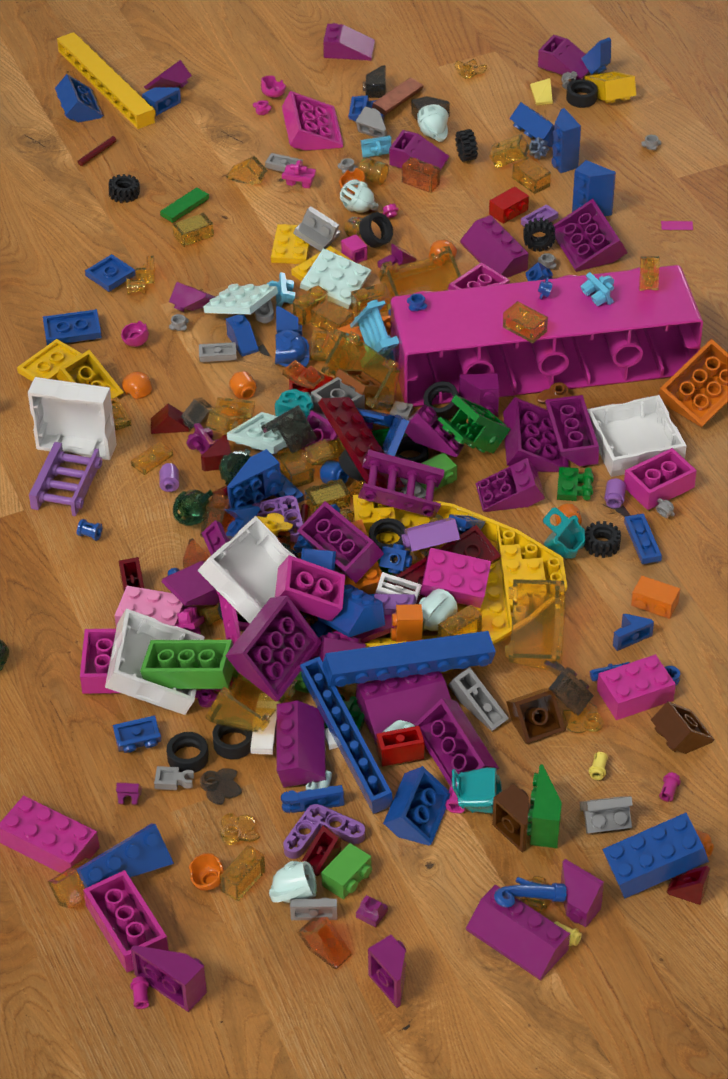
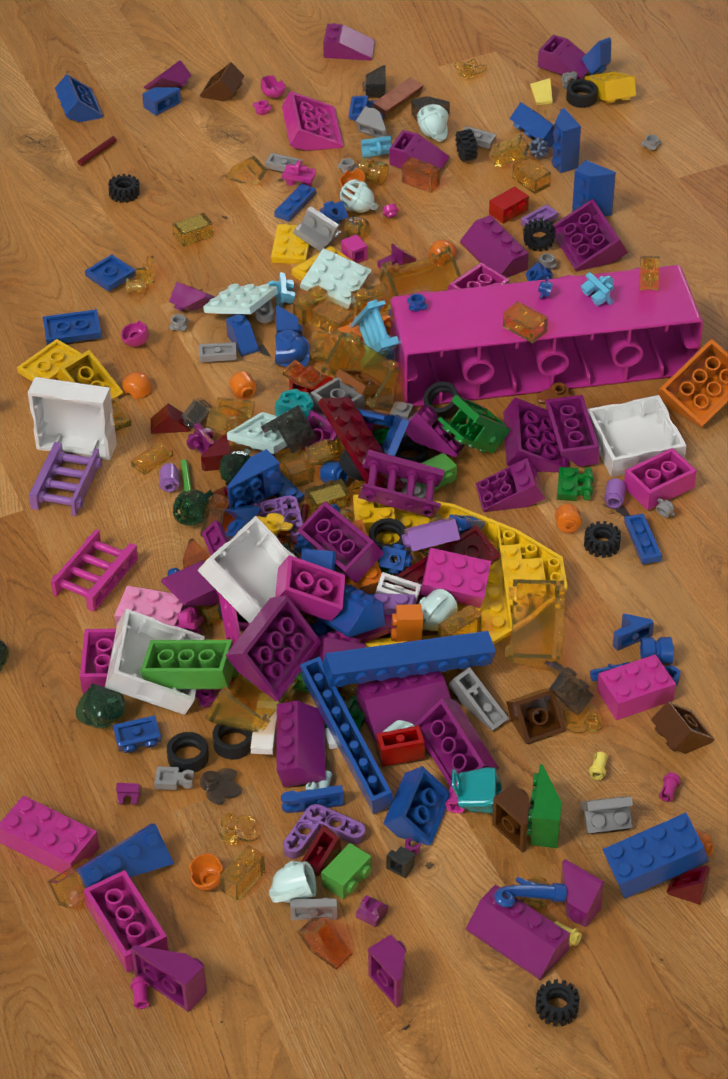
(89, 529): blue bush -> none
(100, 707): none -> clear green helmet
(103, 584): none -> dark pink fence
(106, 80): yellow brick -> none
(131, 573): dark red slope -> none
(184, 204): green tile -> none
(185, 475): none -> bright green bar
(223, 83): none -> reddish brown slope
(295, 202): none -> blue plate
(334, 211): none -> blue brick
(384, 225): black tyre -> none
(403, 859): none -> pearl dark grey piece
(481, 389): magenta slope -> none
(483, 138): none -> light grey plate
(552, 1013): none -> black tyre
(566, 536): teal piece -> none
(655, 597): orange brick -> none
(662, 648): none -> blue wheel
(677, 225): dark pink sticker -> none

